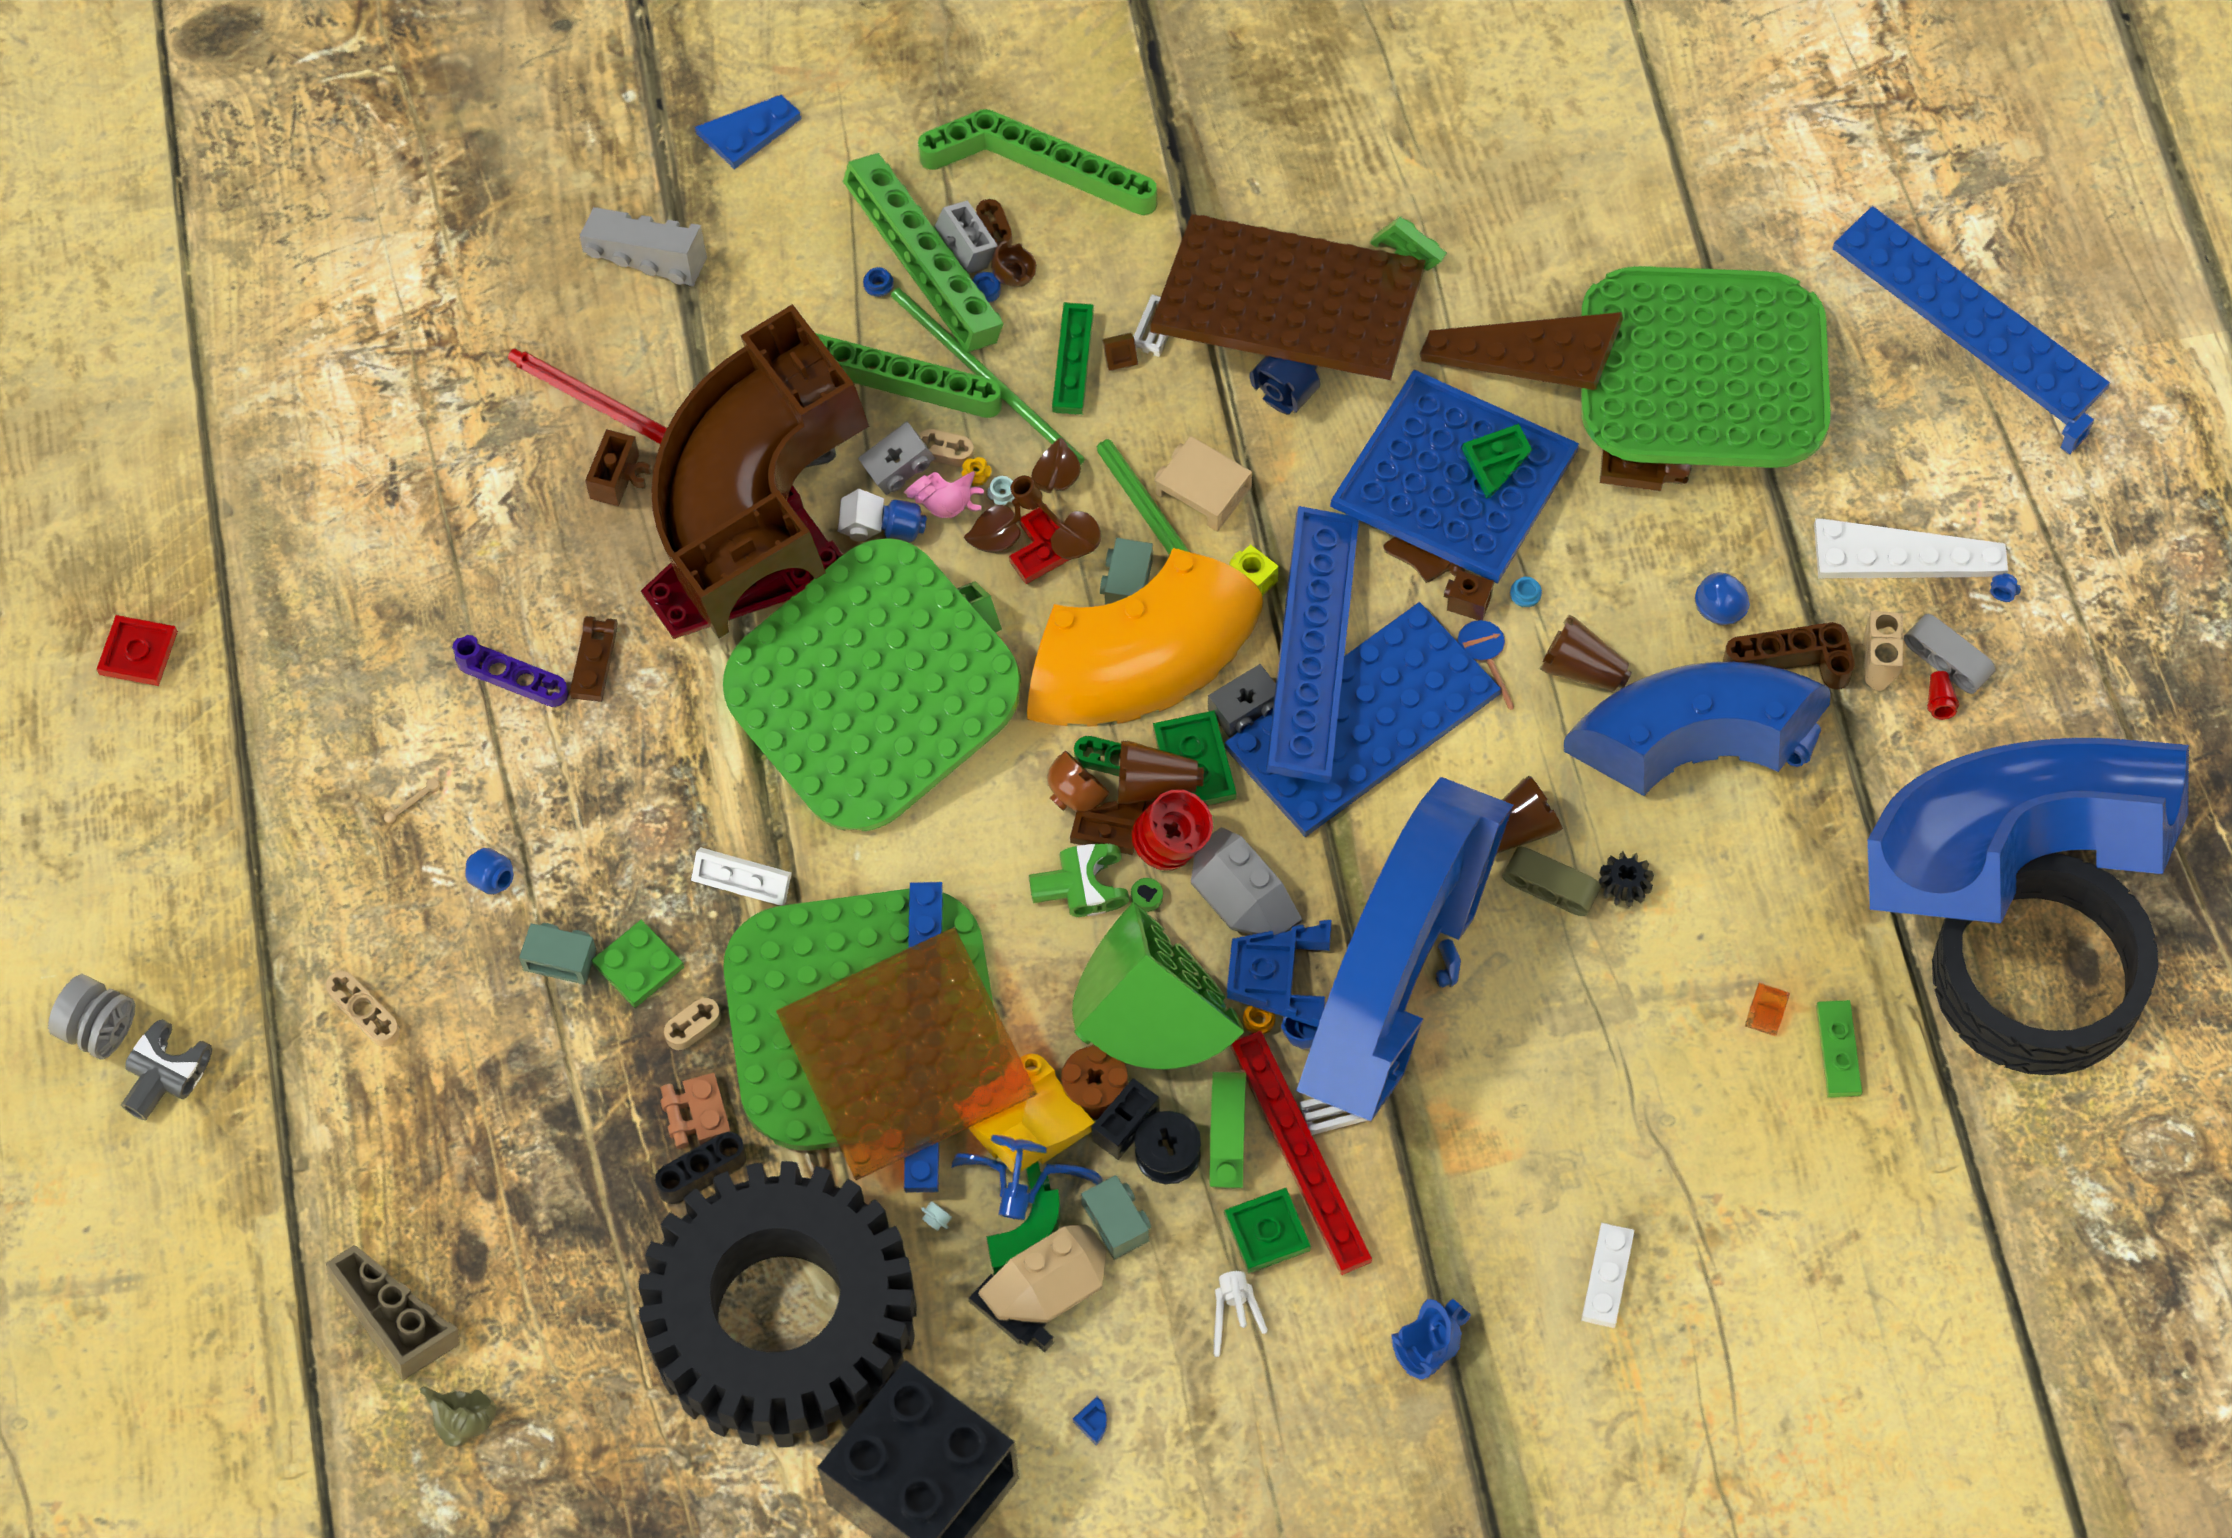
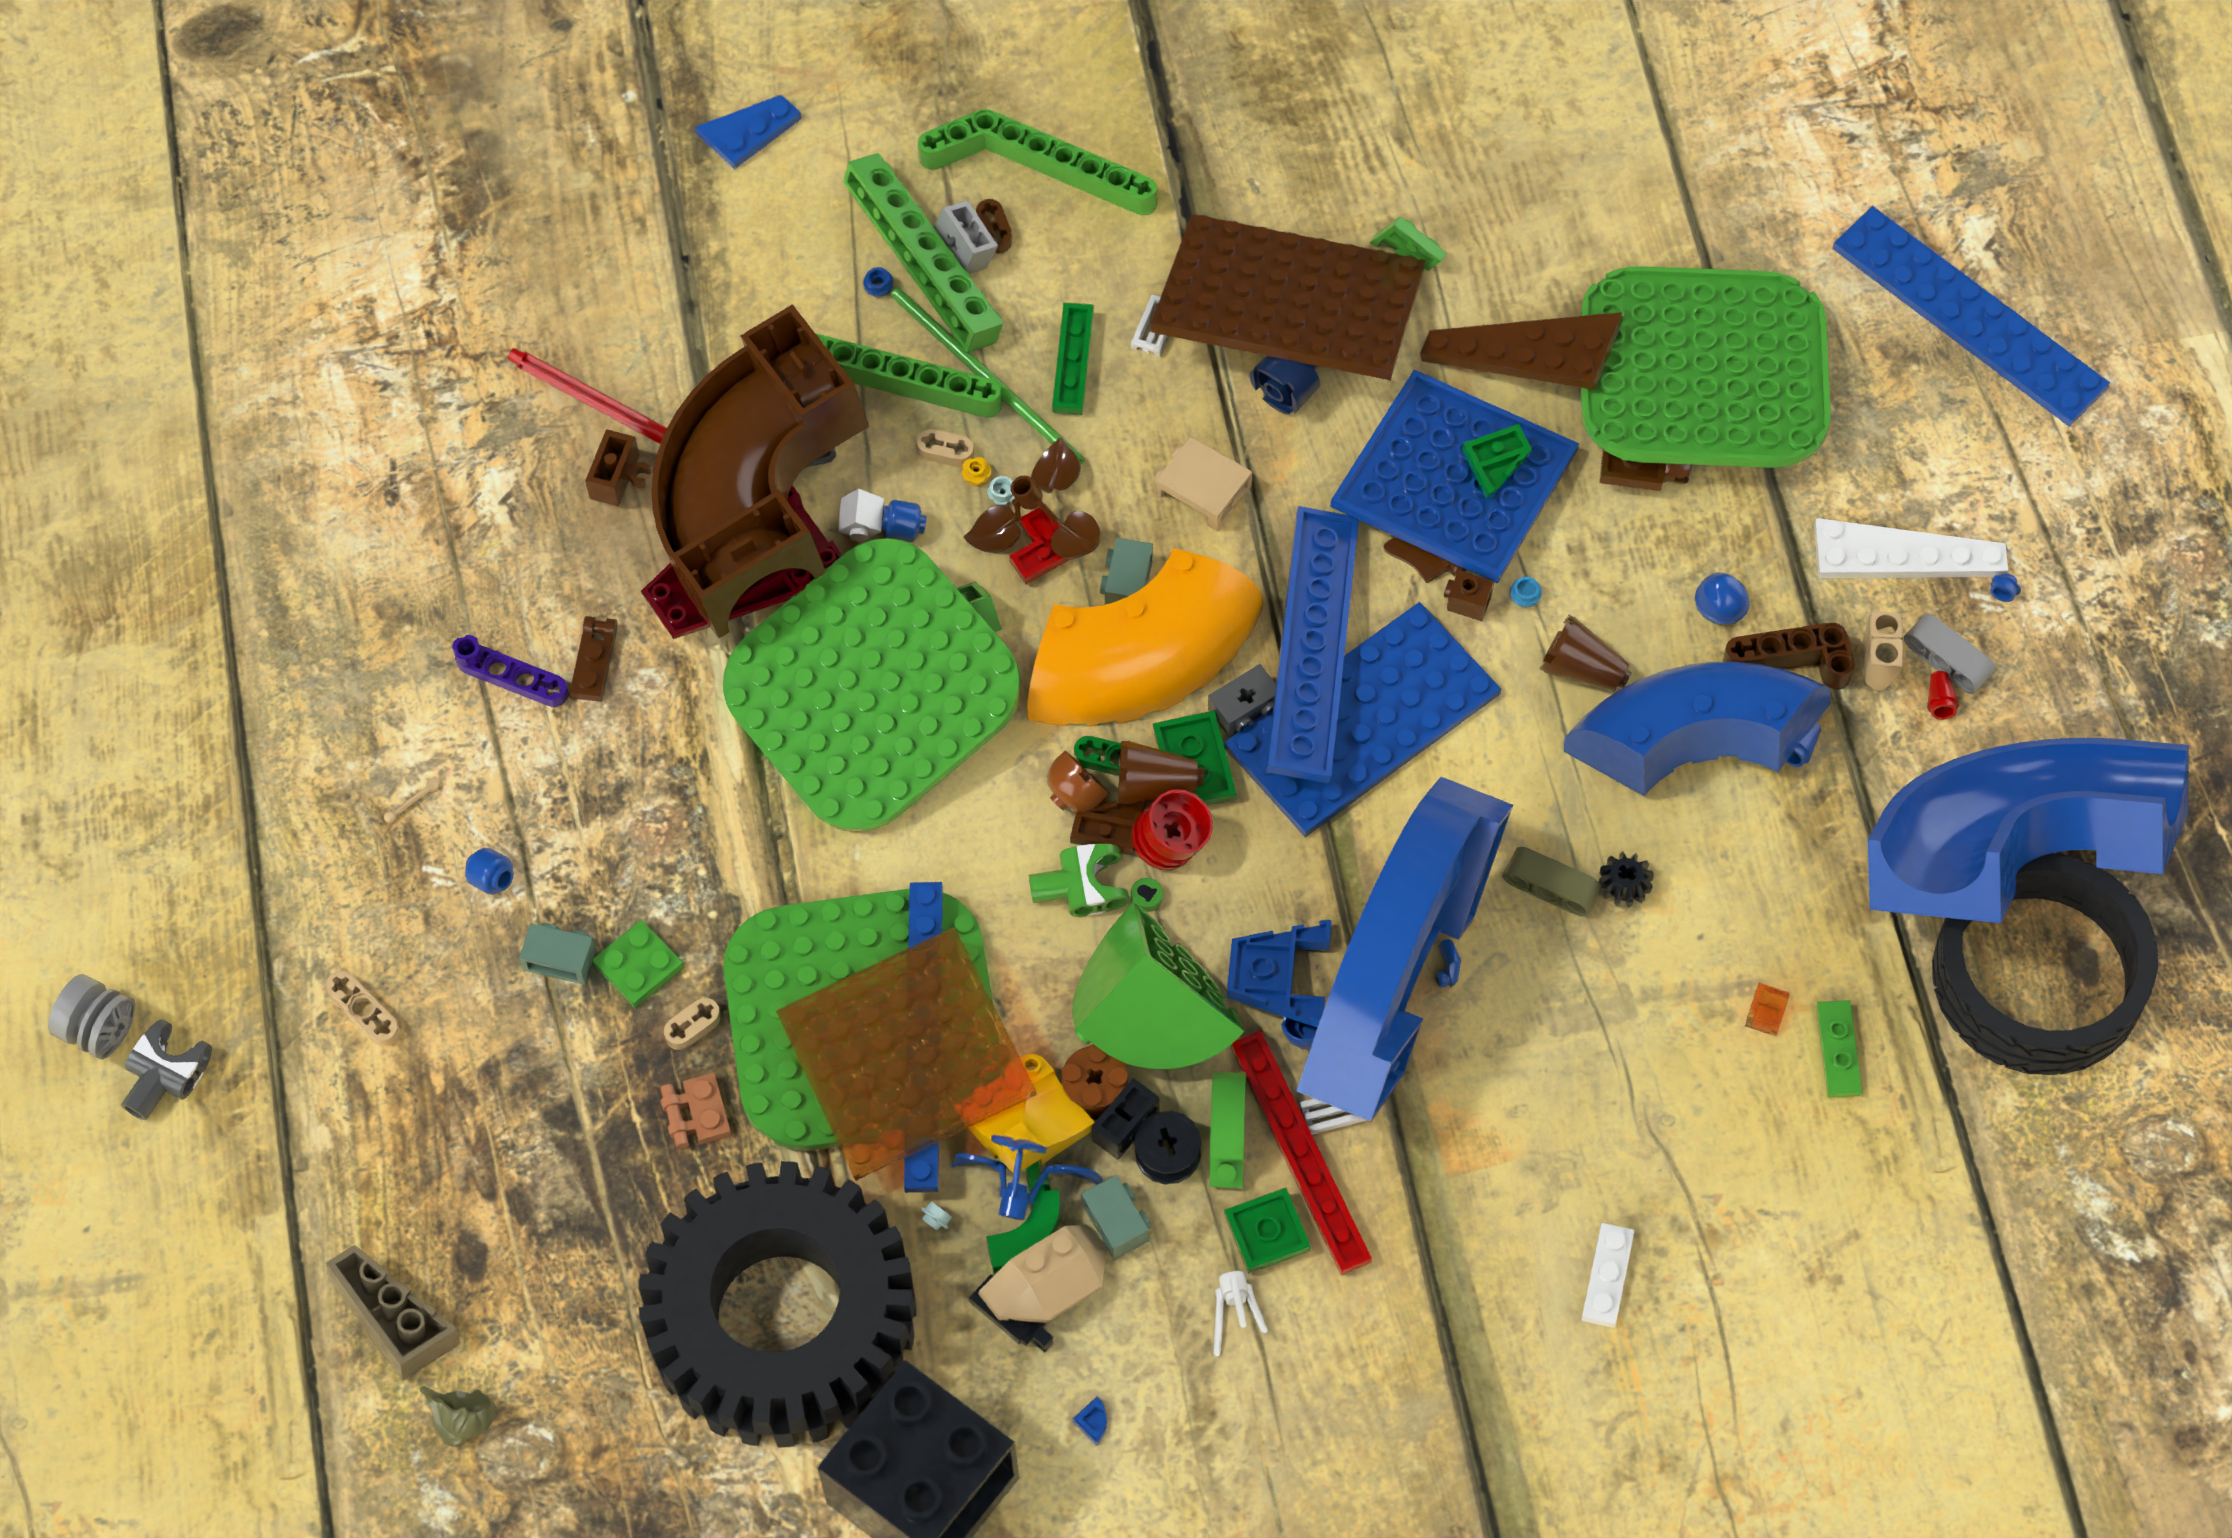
(137, 650): red plate -> none
(645, 245): light grey wedge -> none
(707, 1153): black beam -> none
(741, 876): white plate -> none
(900, 444): light grey brick -> none
(942, 497): bright pink helmet -> none
(988, 285): blue tile -> none
(1013, 264): reddish brown hair -> none
(1120, 351): reddish brown tile -> none
(1139, 496): bright green axle -> none
(1242, 886): light grey wedge -> none
(1252, 1012): light orange plate -> none
(1253, 559): neon yellow brick -> none
(1430, 1338): blue helmet -> none
(1484, 643): blue piece -> none
(1530, 816): reddish brown cone -> none
(2076, 432): blue plate -> none

